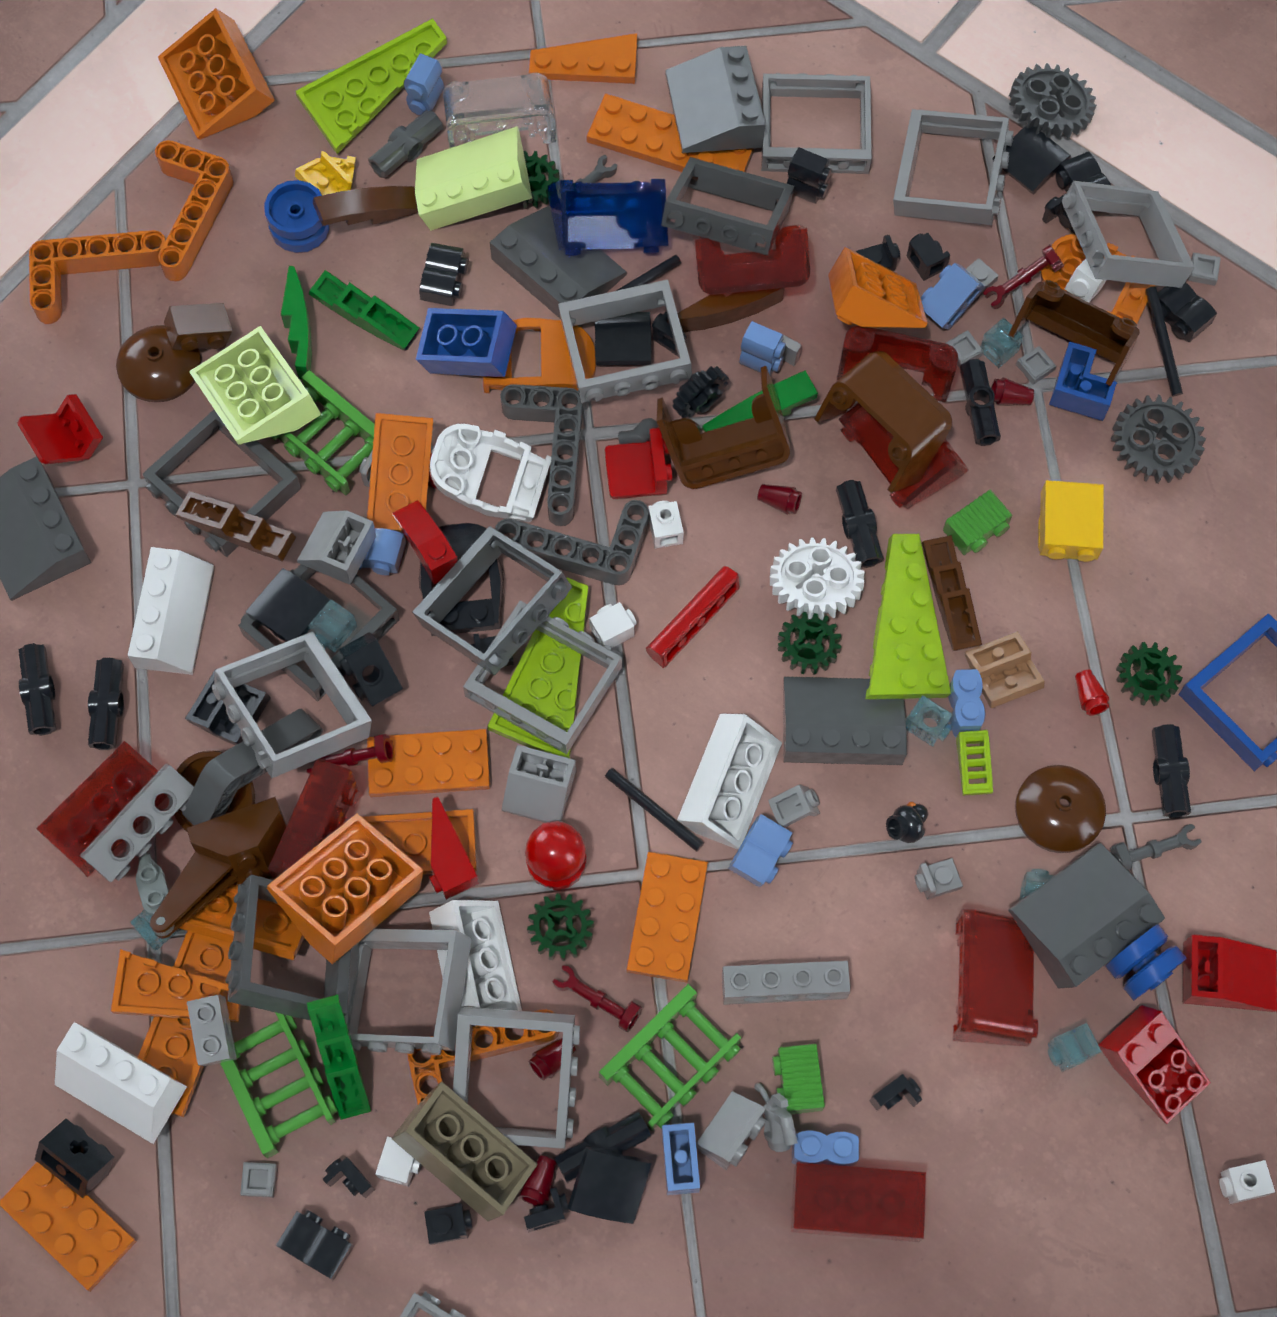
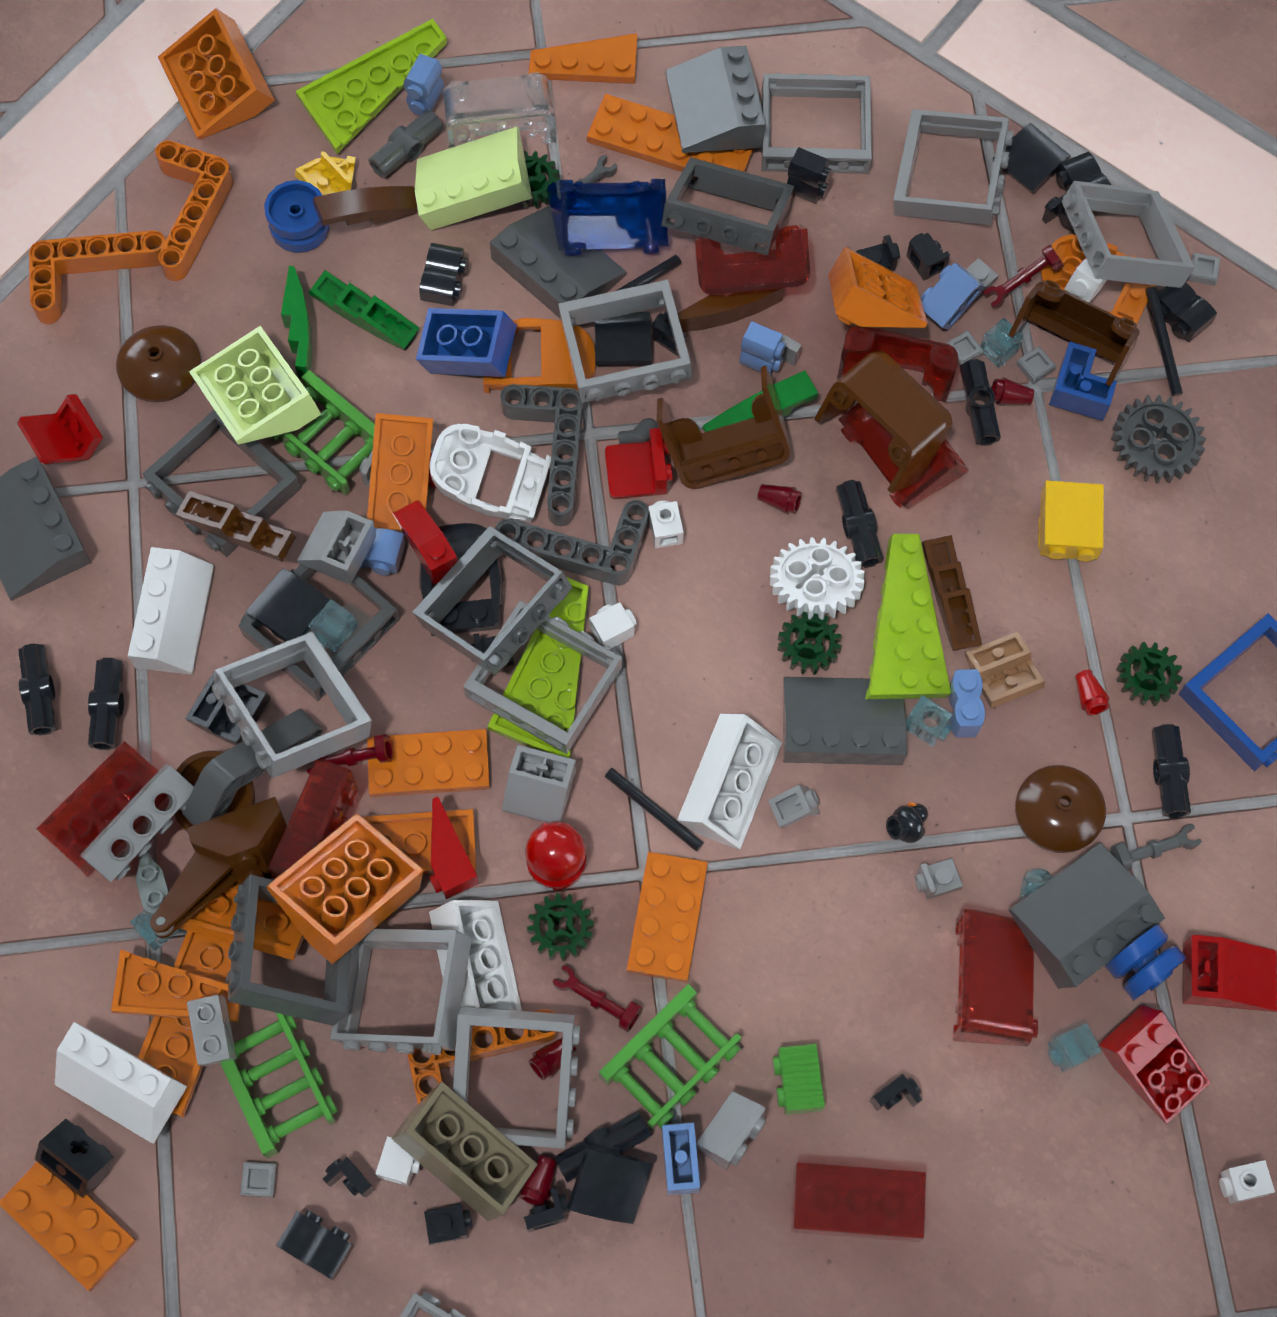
(197, 326): brick -> none
(338, 1057): green slope -> none
(363, 653): black brick -> none
(693, 616): red brick -> none
(700, 392): black gear -> none
(761, 850): medium blue brick -> none
(779, 1123): light grey piece -> none
(785, 982): light grey brick -> none
(833, 1149): medium blue brick -> none
(974, 737): lime slope -> none
(978, 522): bright green brick -> none
(1052, 101): dark grey gear -> none

